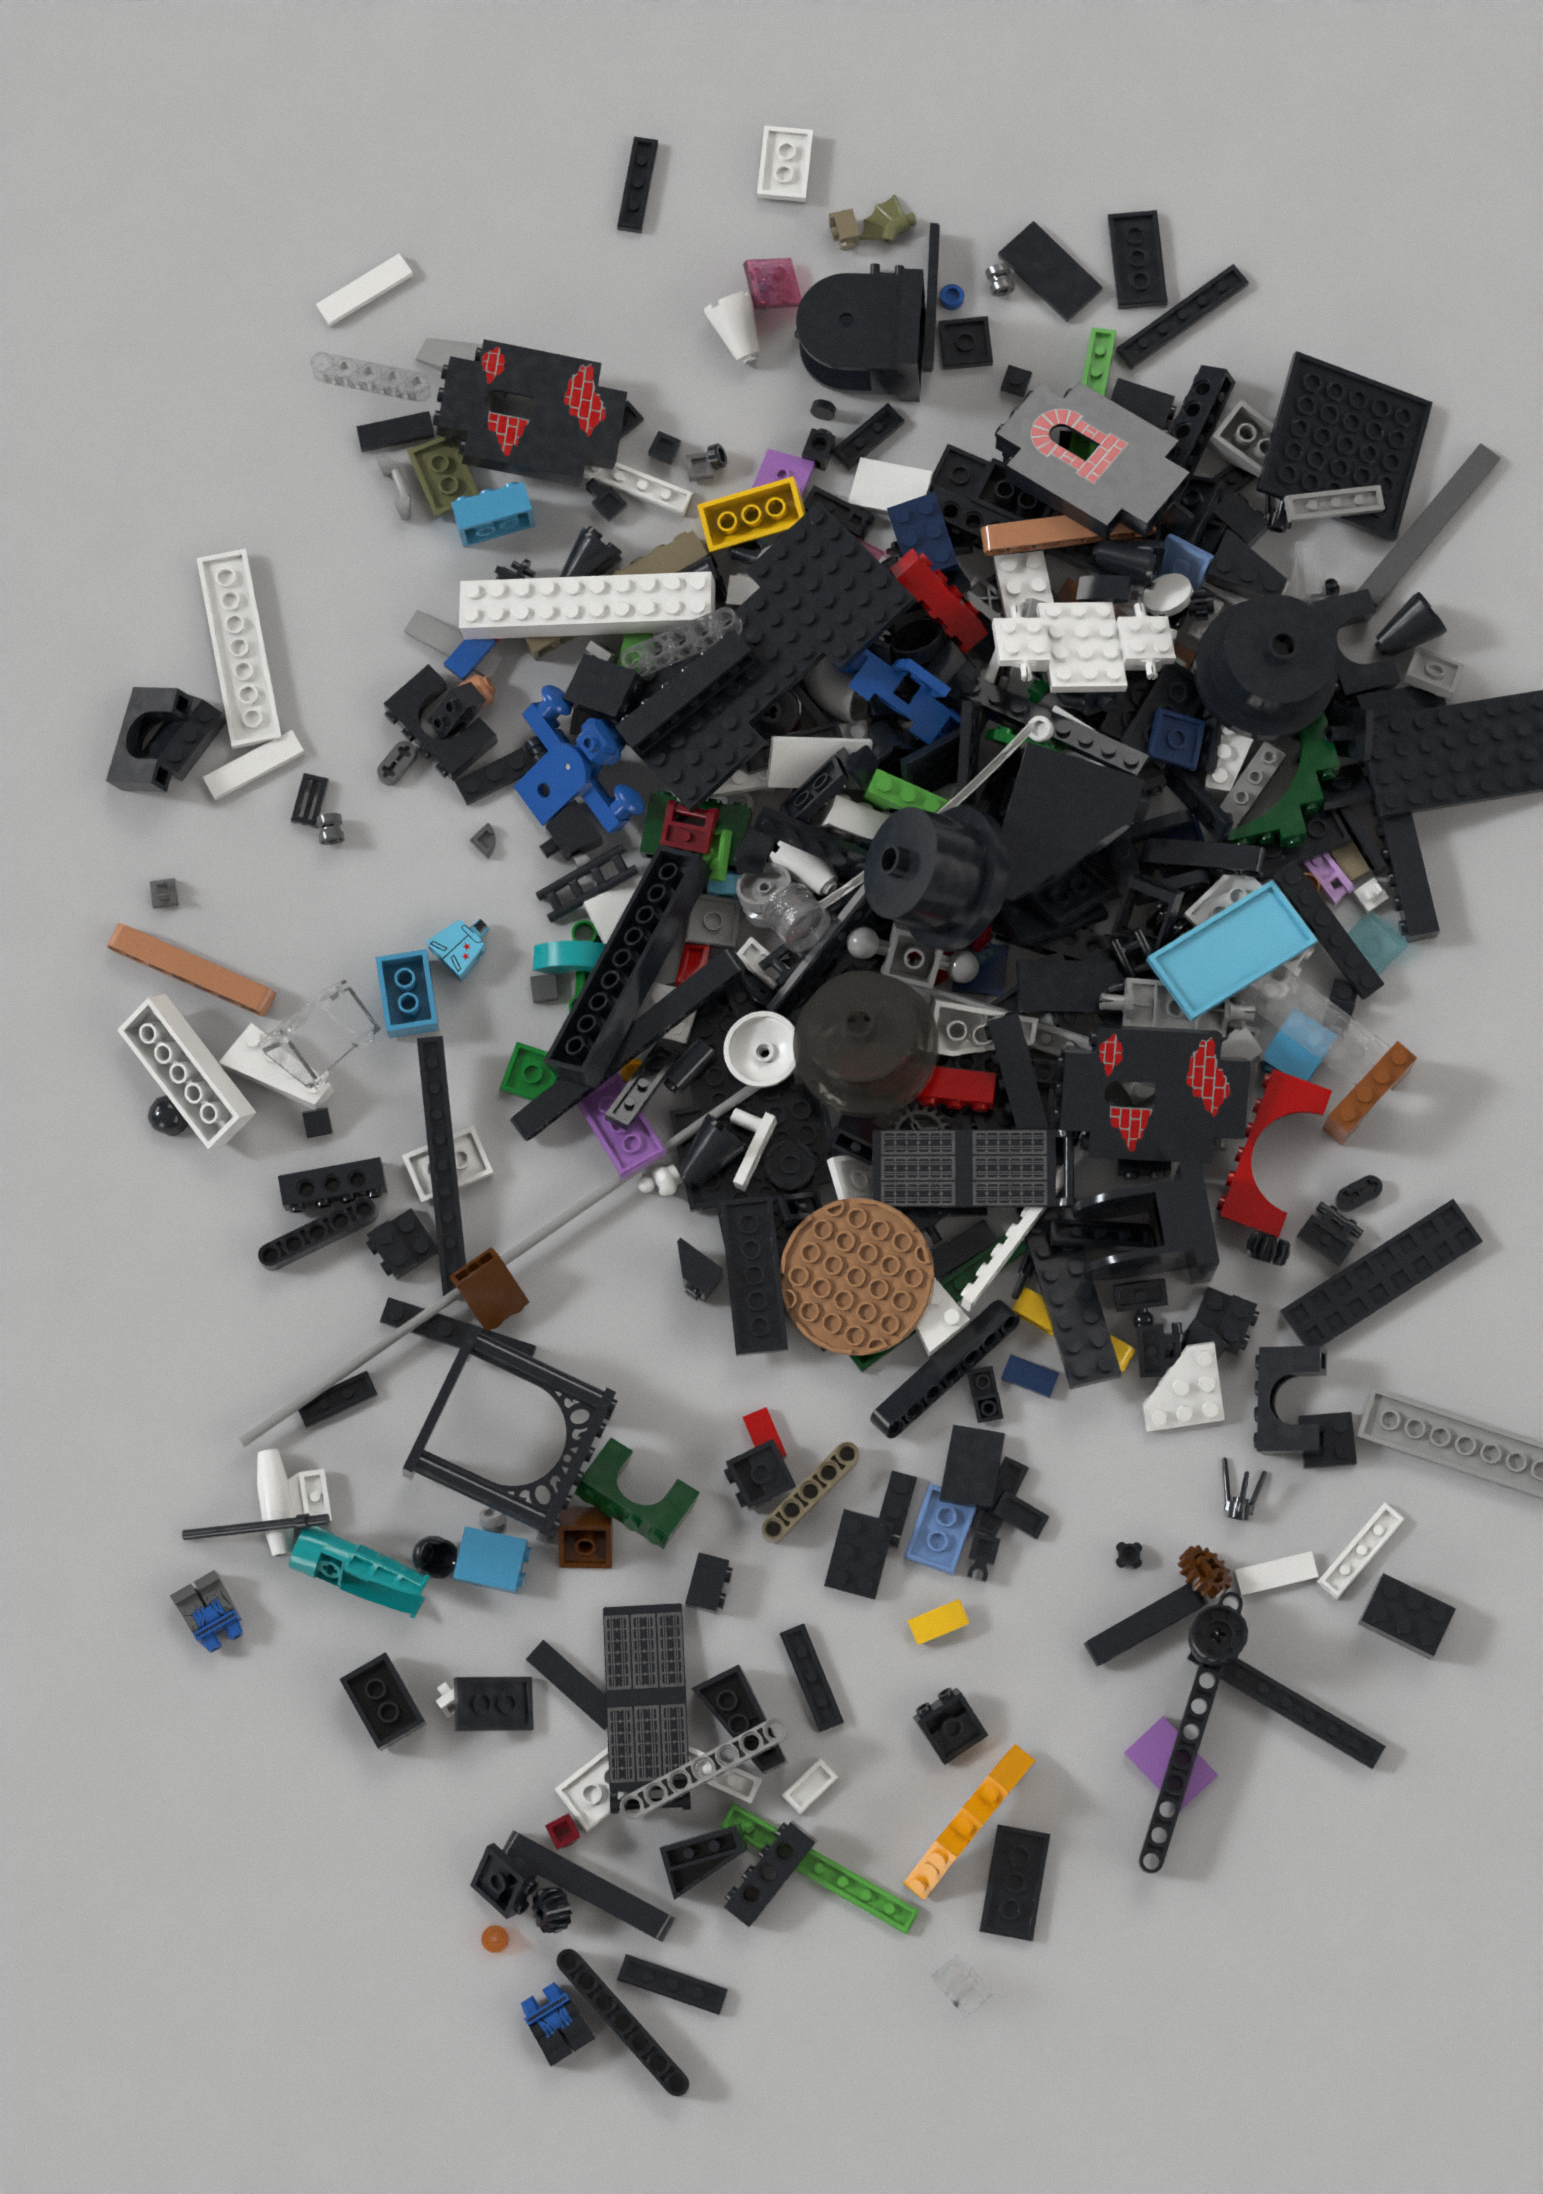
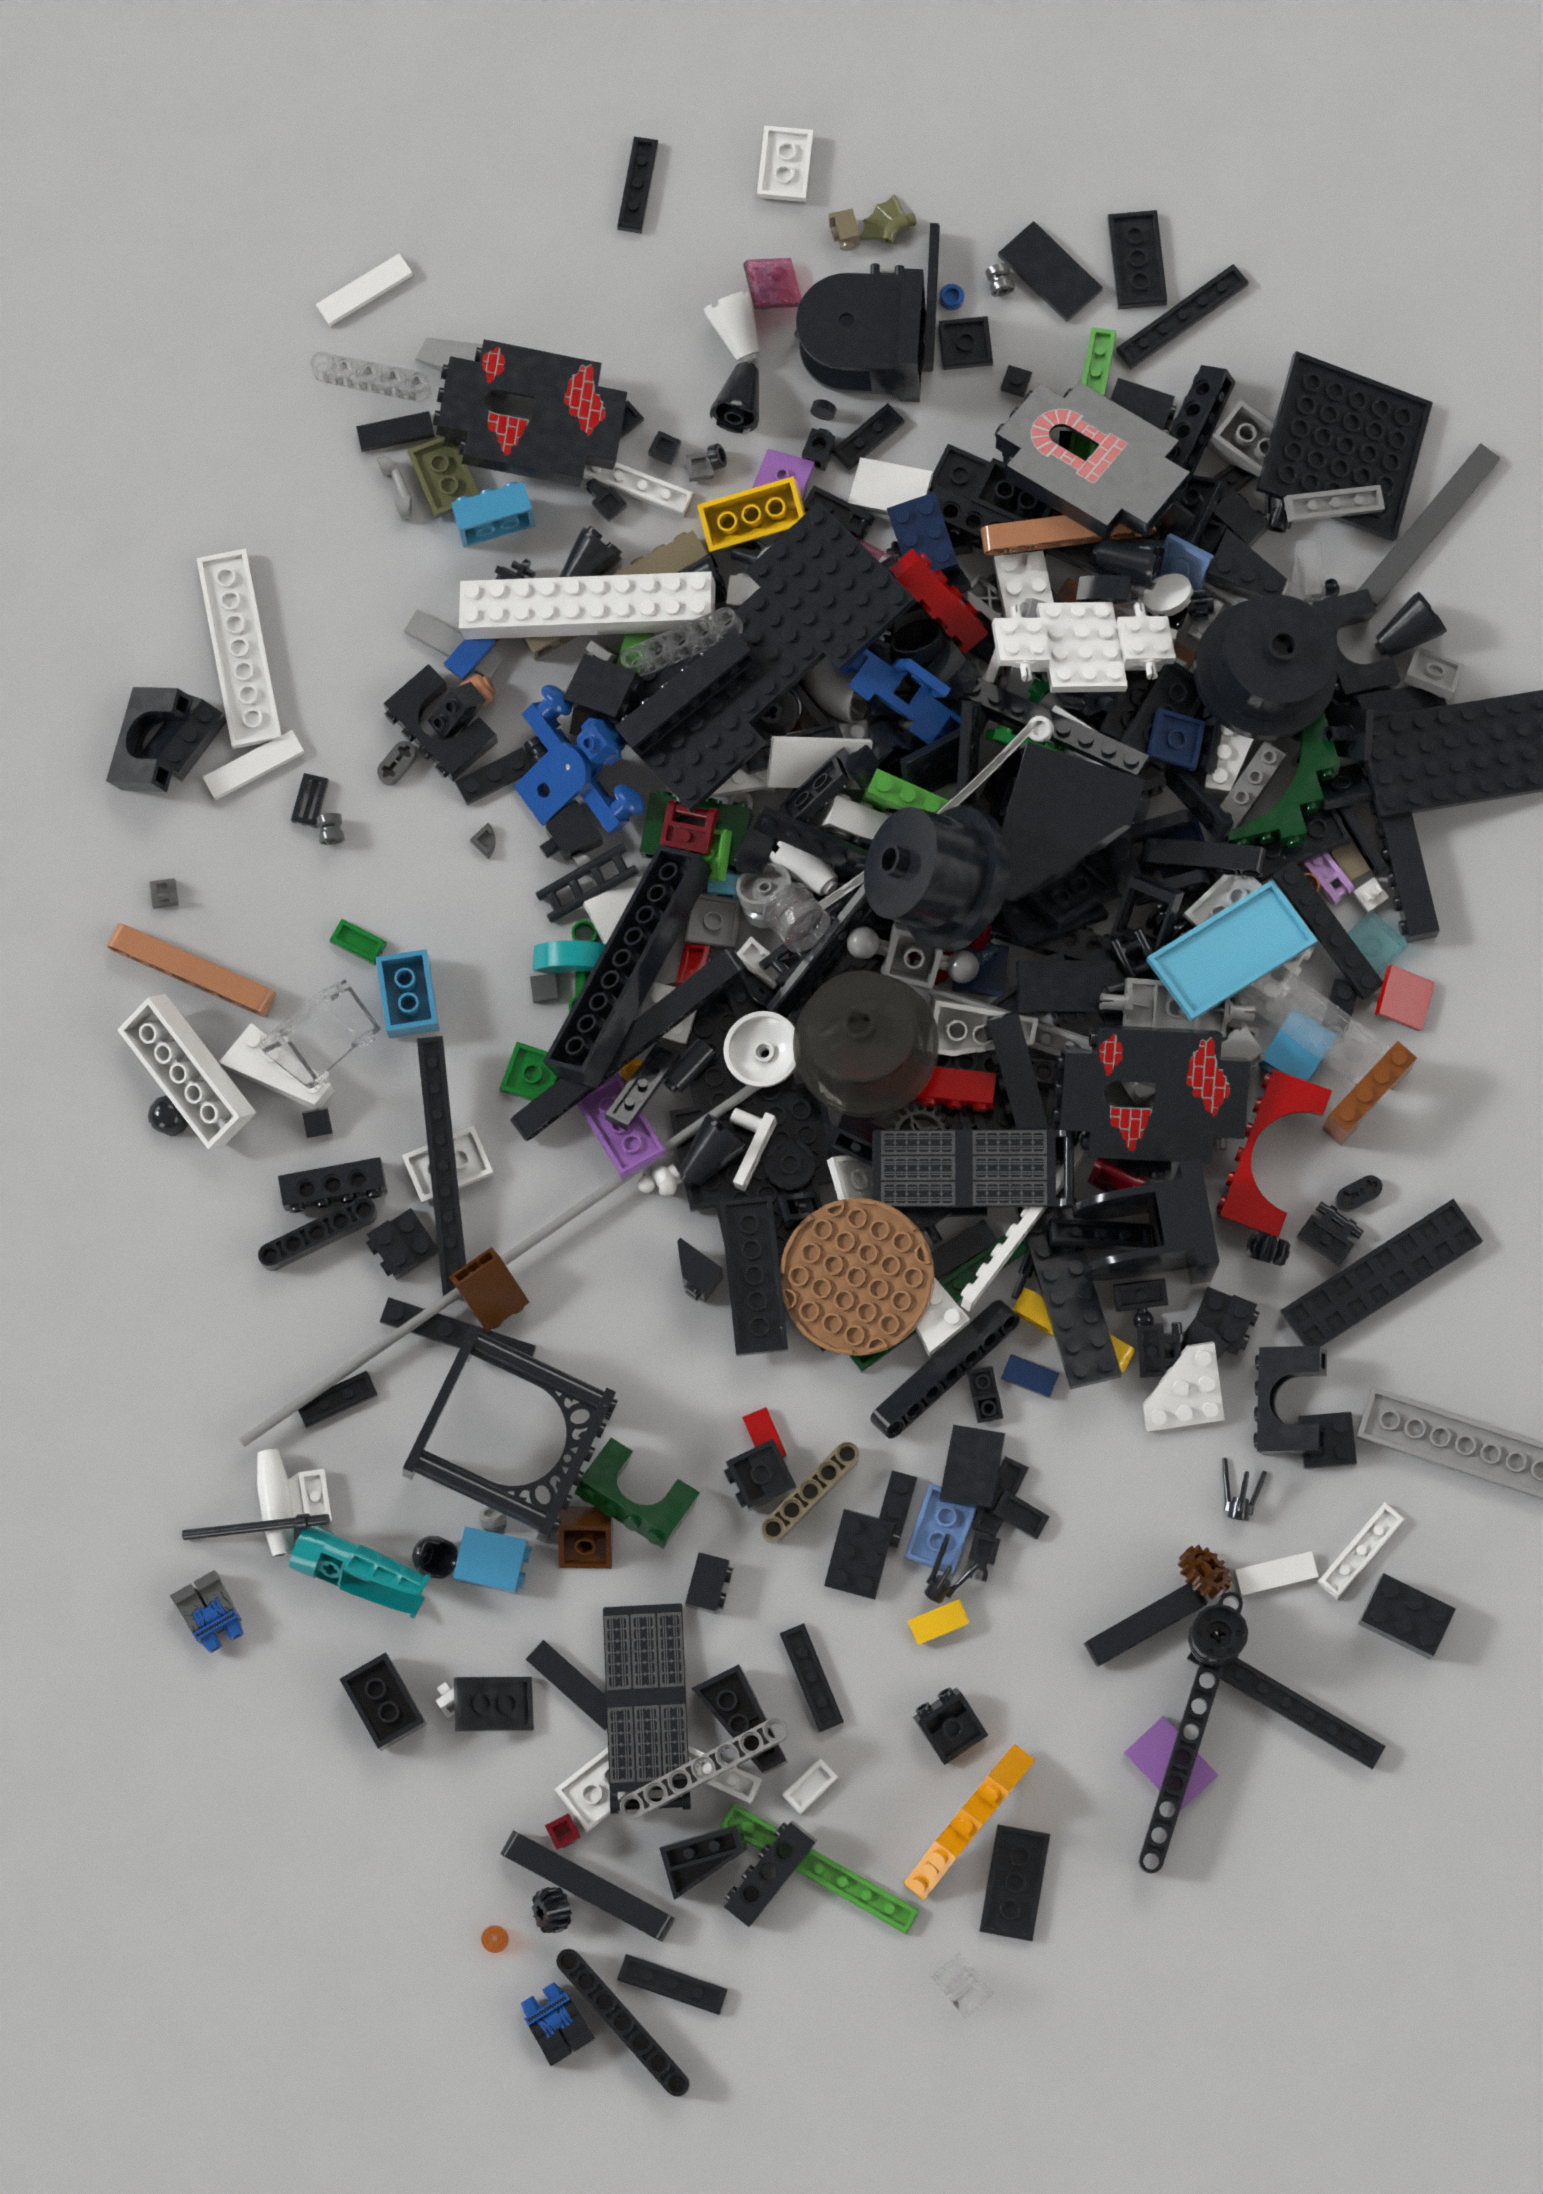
(357, 941): none -> green tile
(459, 946): medium azure torso -> none
(504, 1881): black plate -> none
(738, 400): none -> black cone
(939, 1586): none -> black plant
(1111, 1178): none -> dark red plate
(1123, 1560): black plate -> none
(1404, 998): none -> tile

